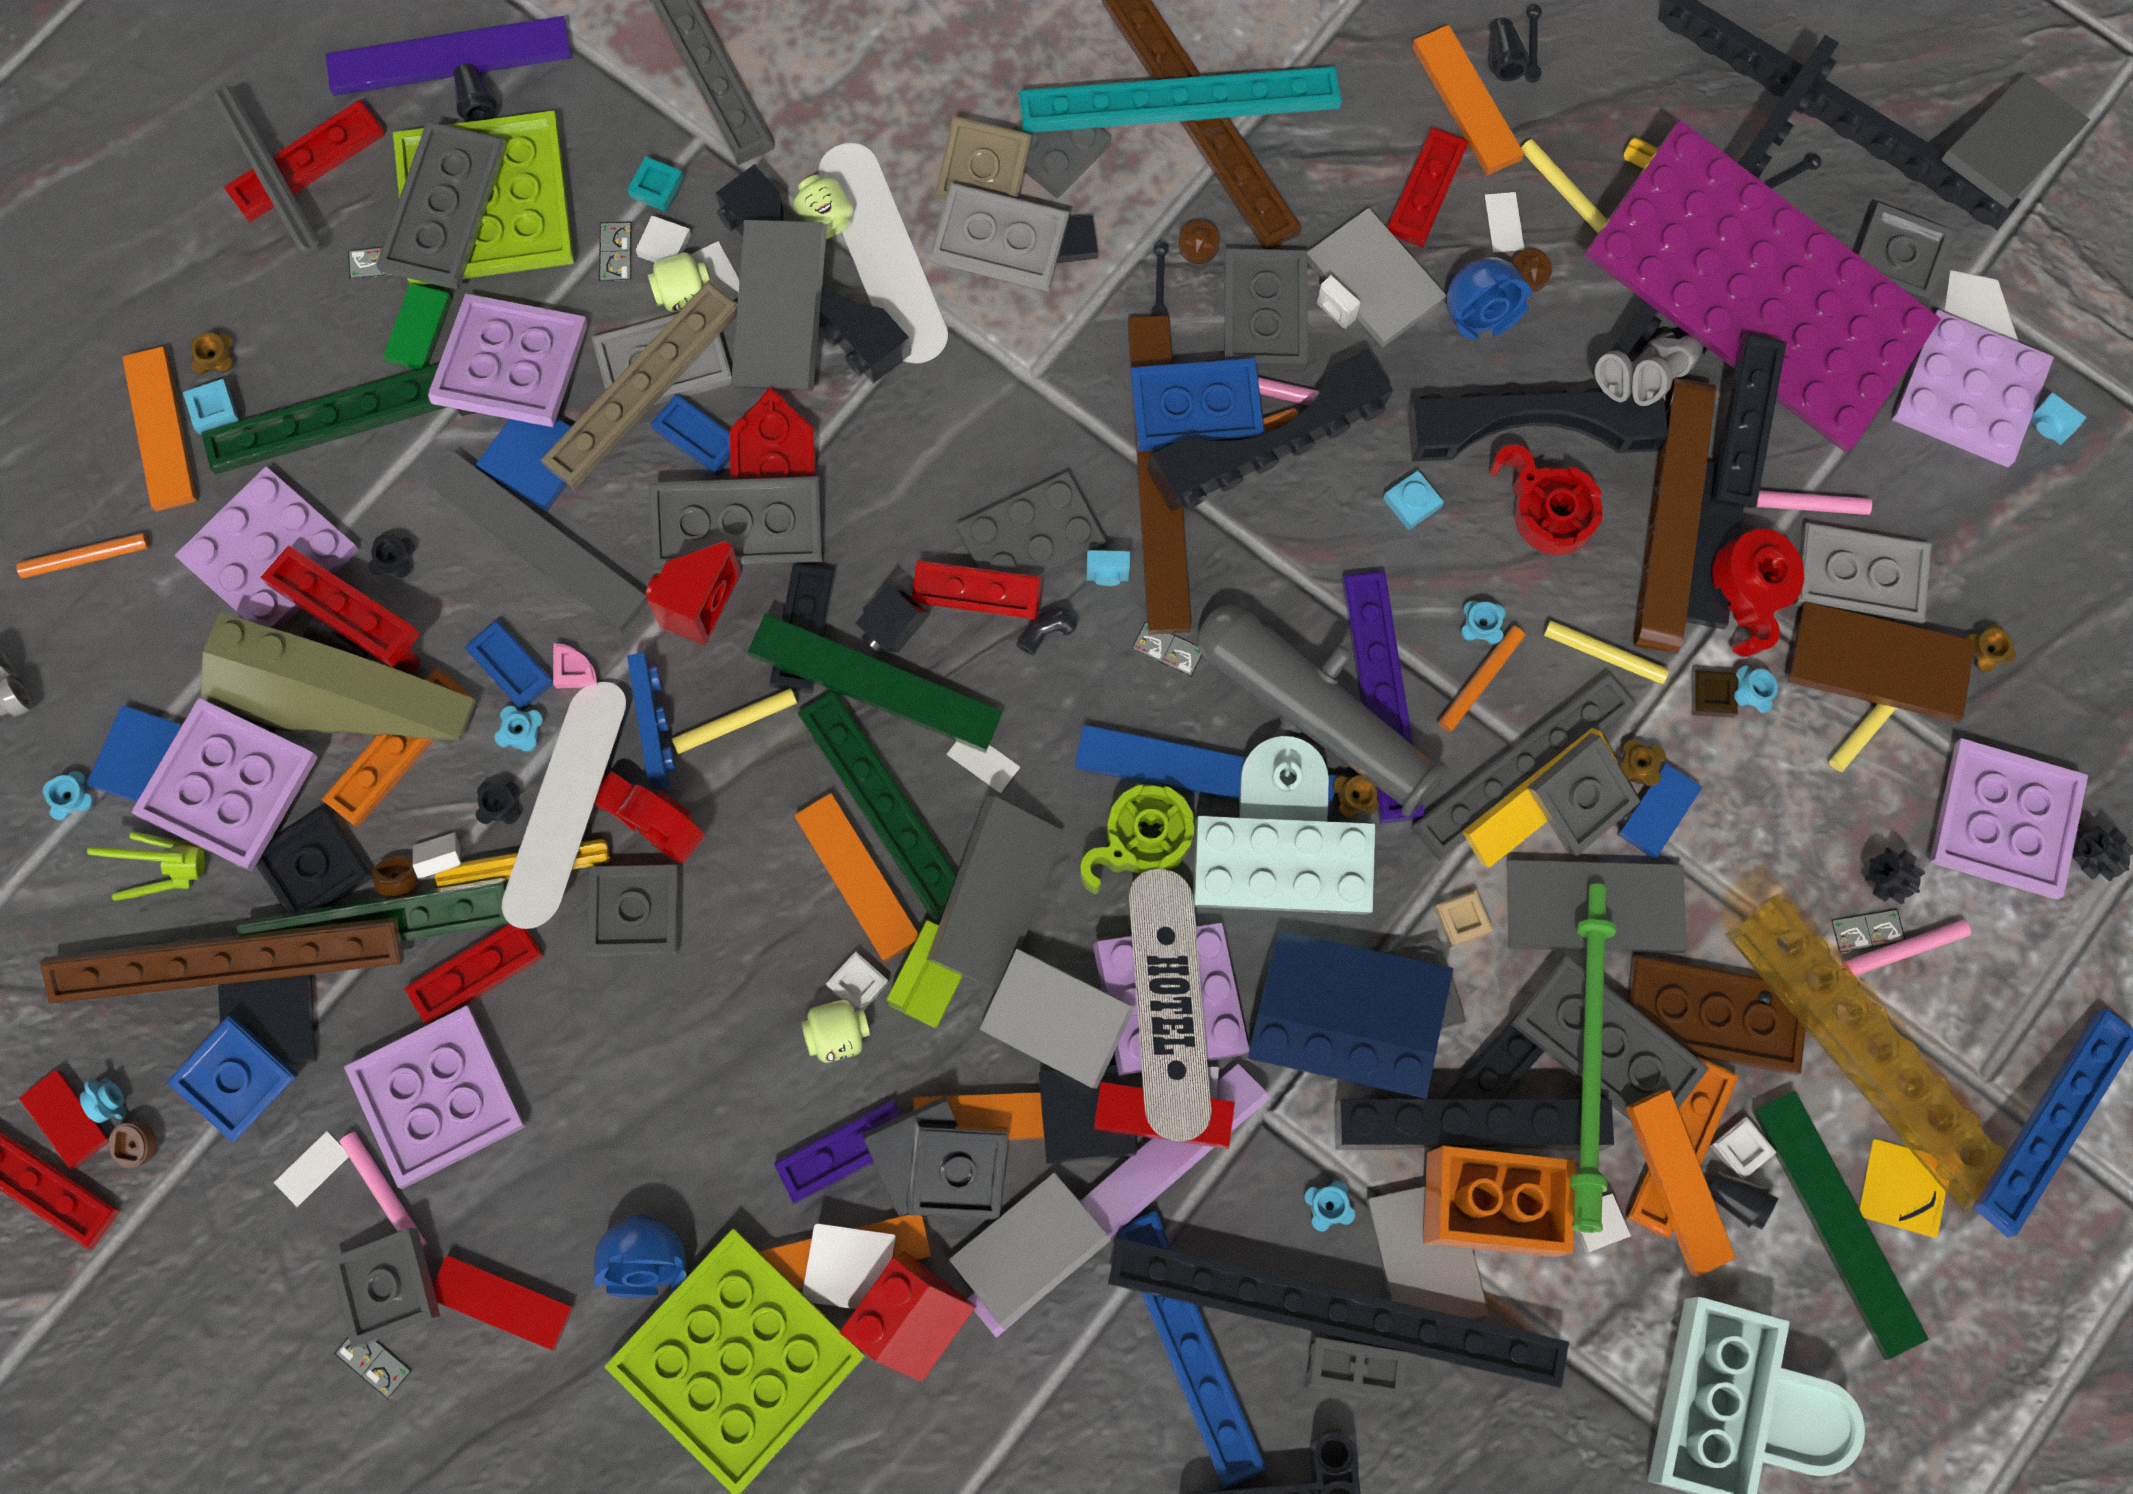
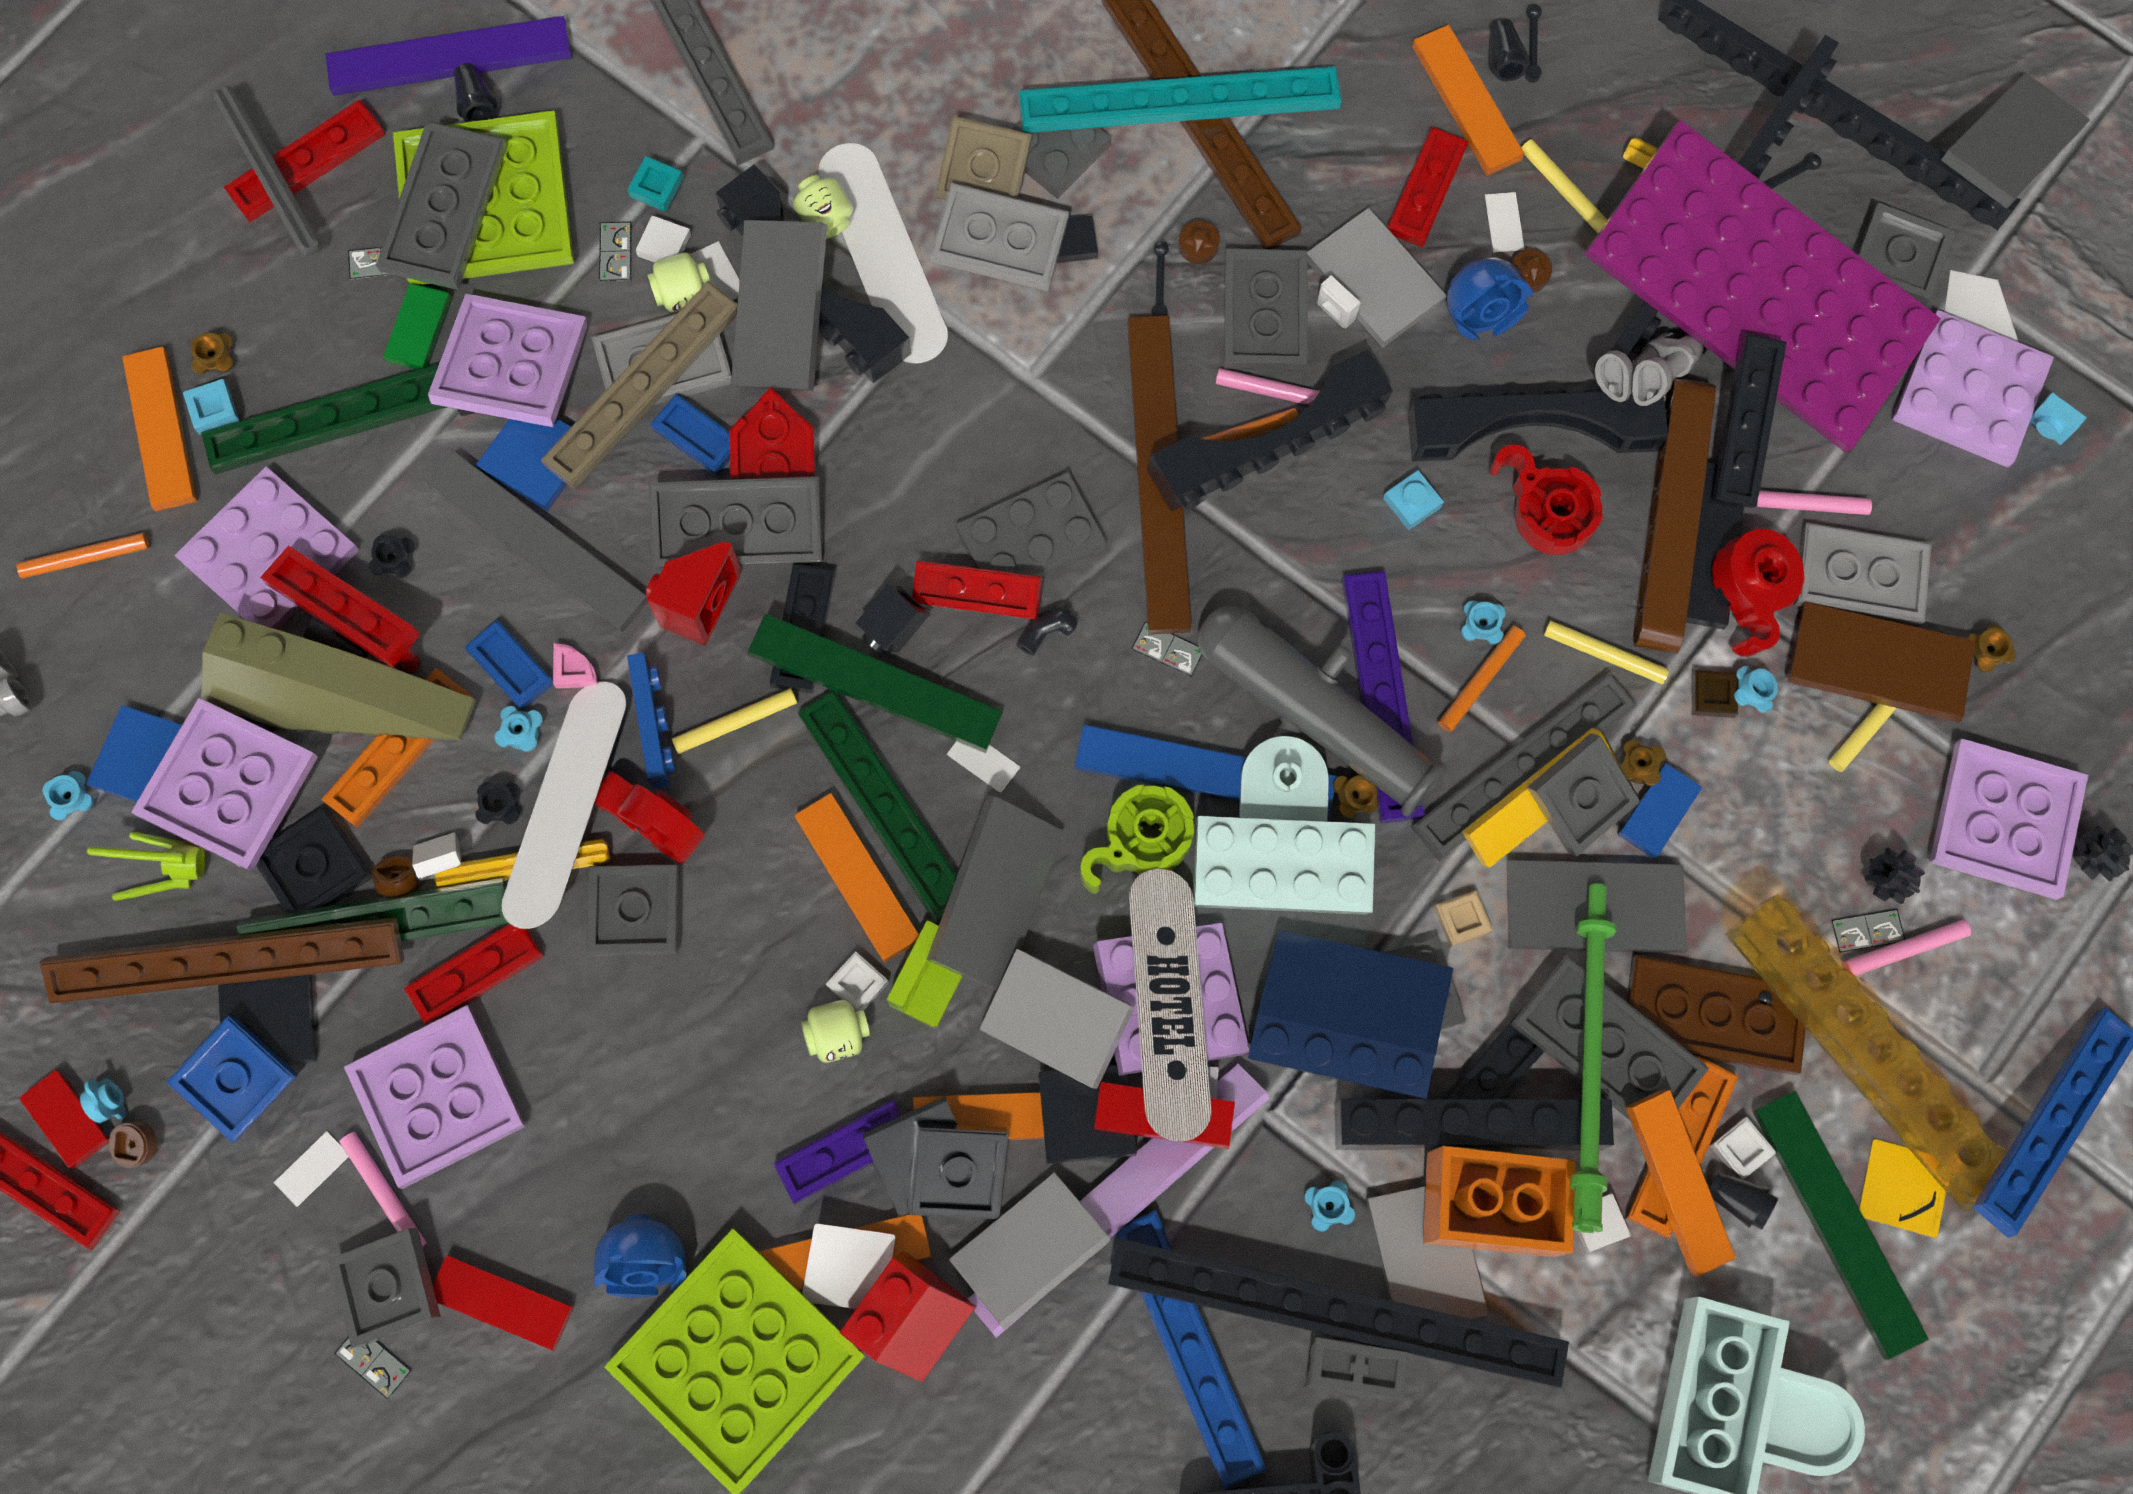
(1108, 567): medium azure plate -> none
(1196, 401): blue plate -> none

